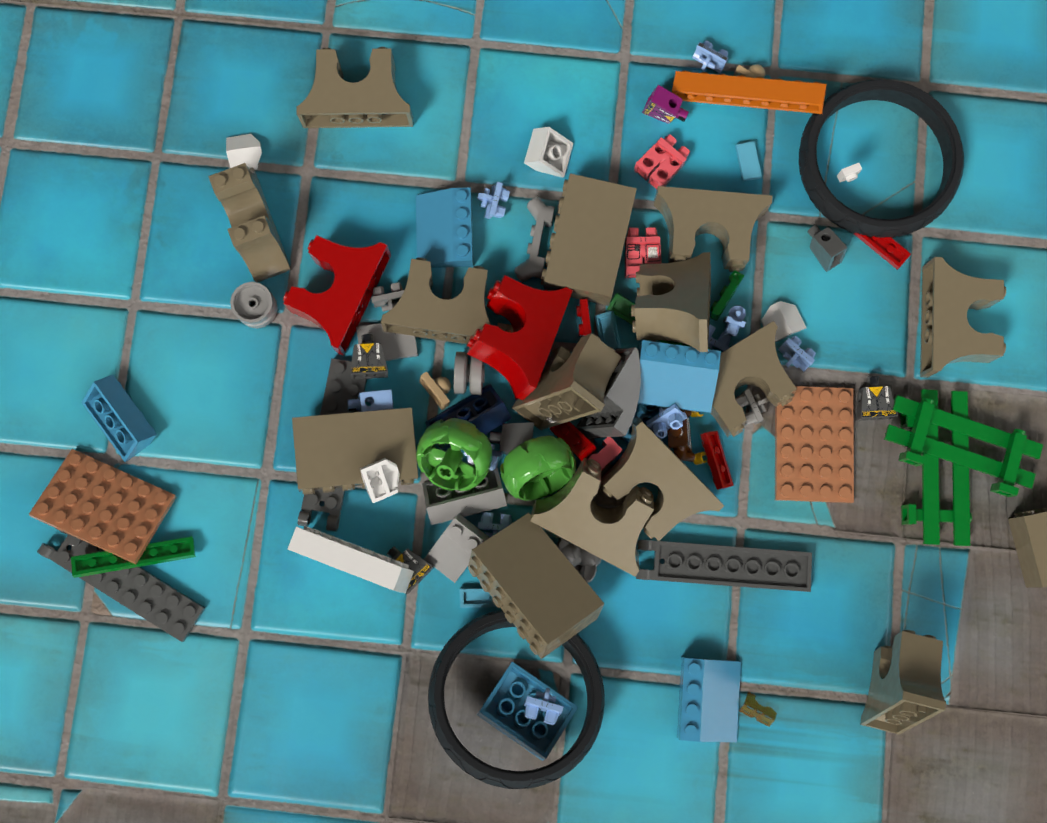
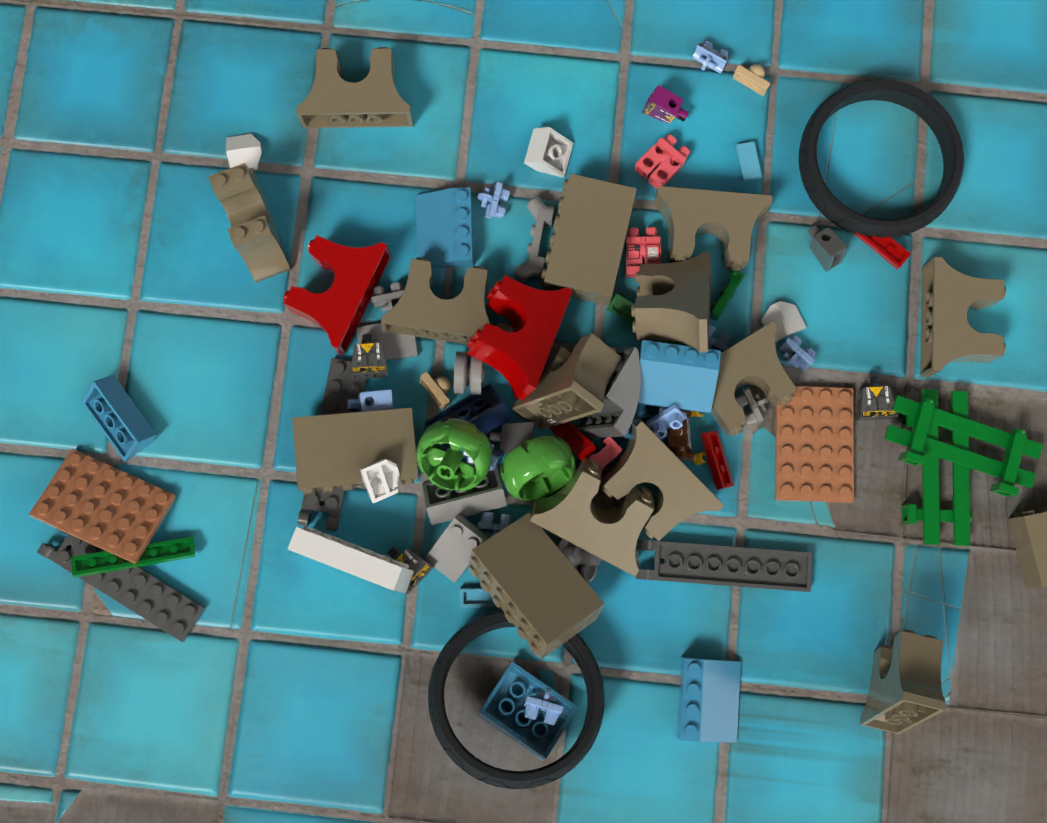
(243, 304): light grey wheel -> none
(583, 312): red plate -> none
(608, 329): medium azure tile -> none
(734, 320): light blue hips -> none
(750, 92): orange brick -> none
(751, 702): piece -> none
(849, 173): white plate -> none

